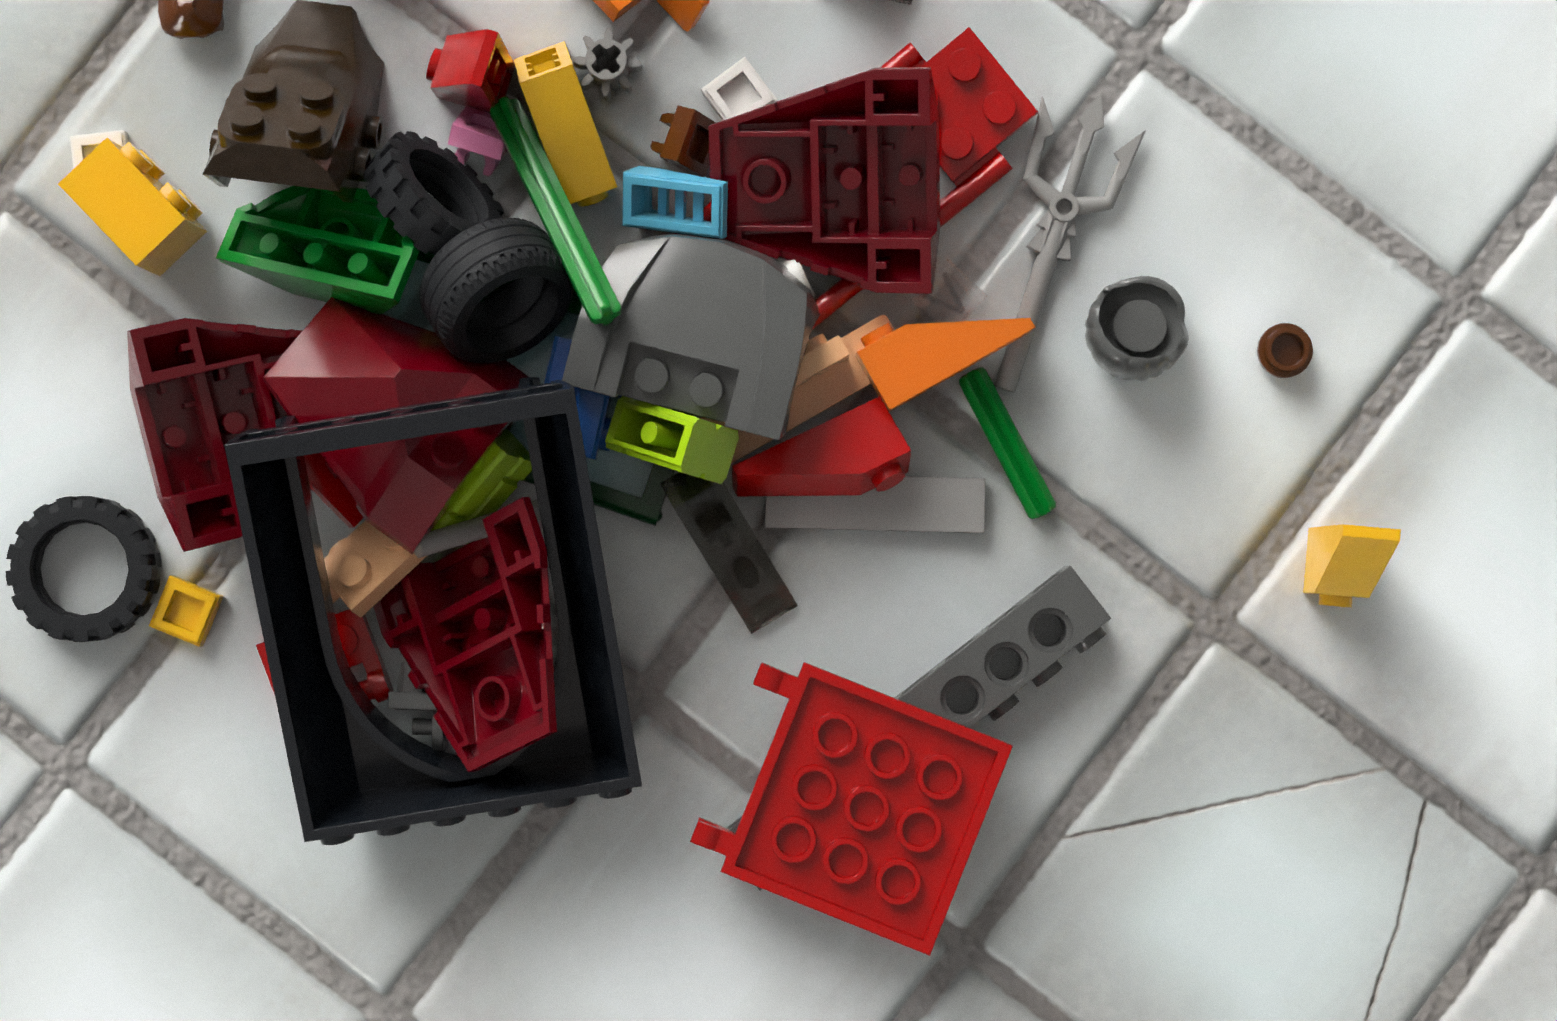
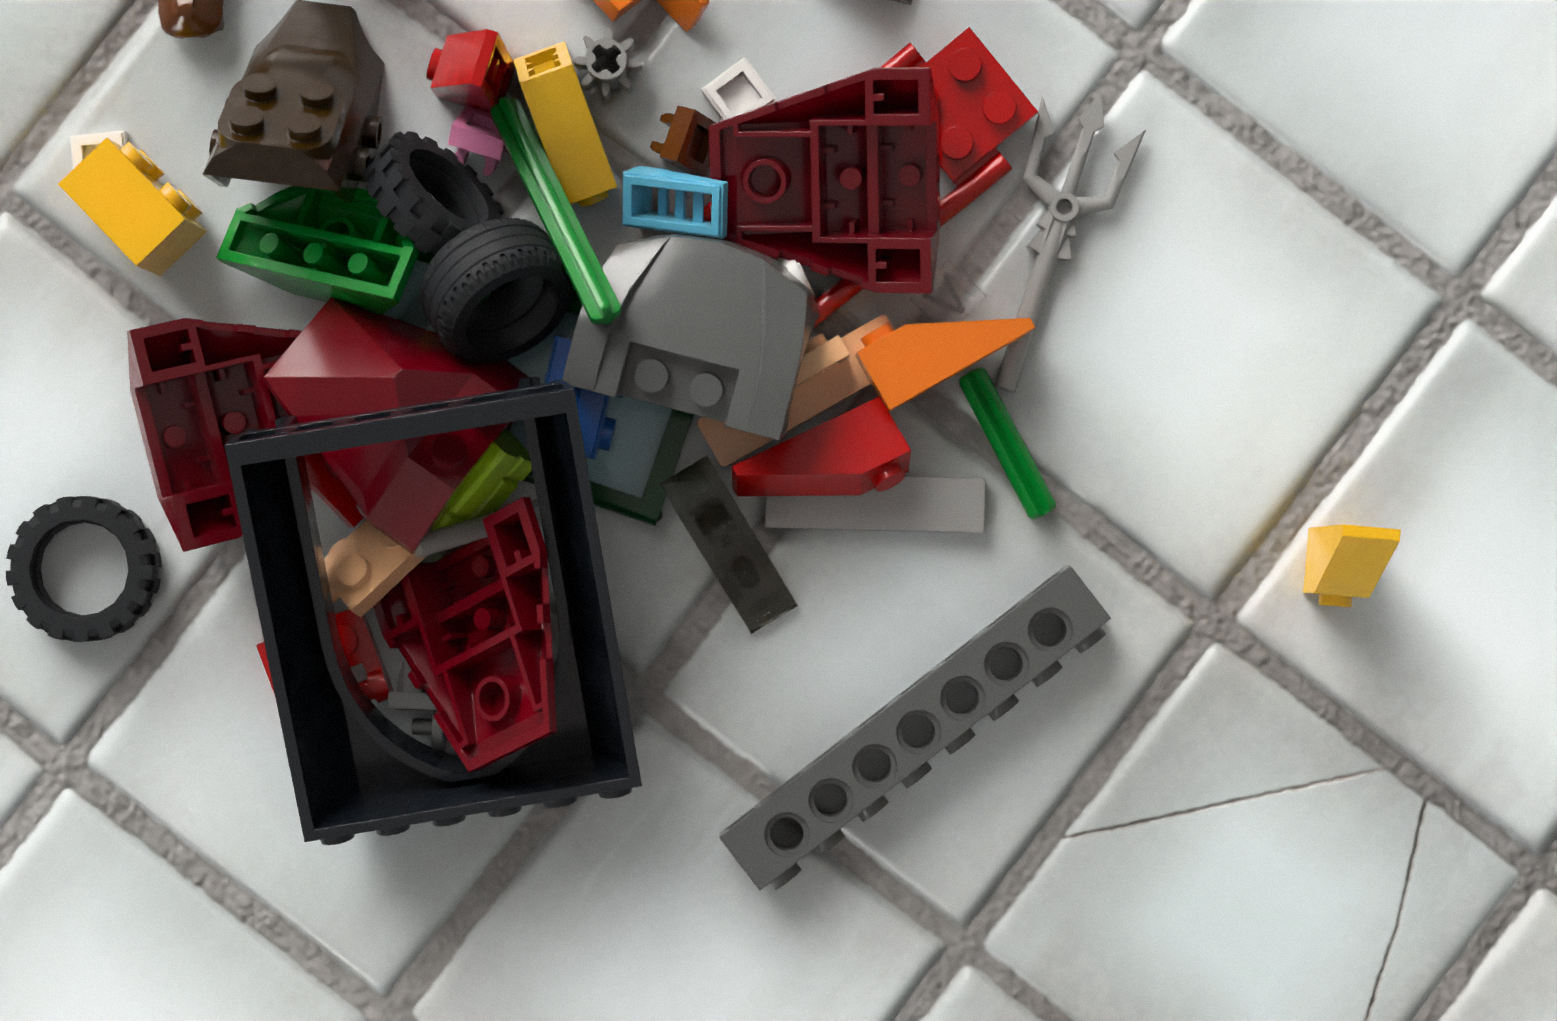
(186, 611): yellow tile -> none
(672, 439): lime brick -> none
(862, 806): red plate -> none
(1137, 328): dark grey piece -> none
(1284, 350): reddish brown plate -> none

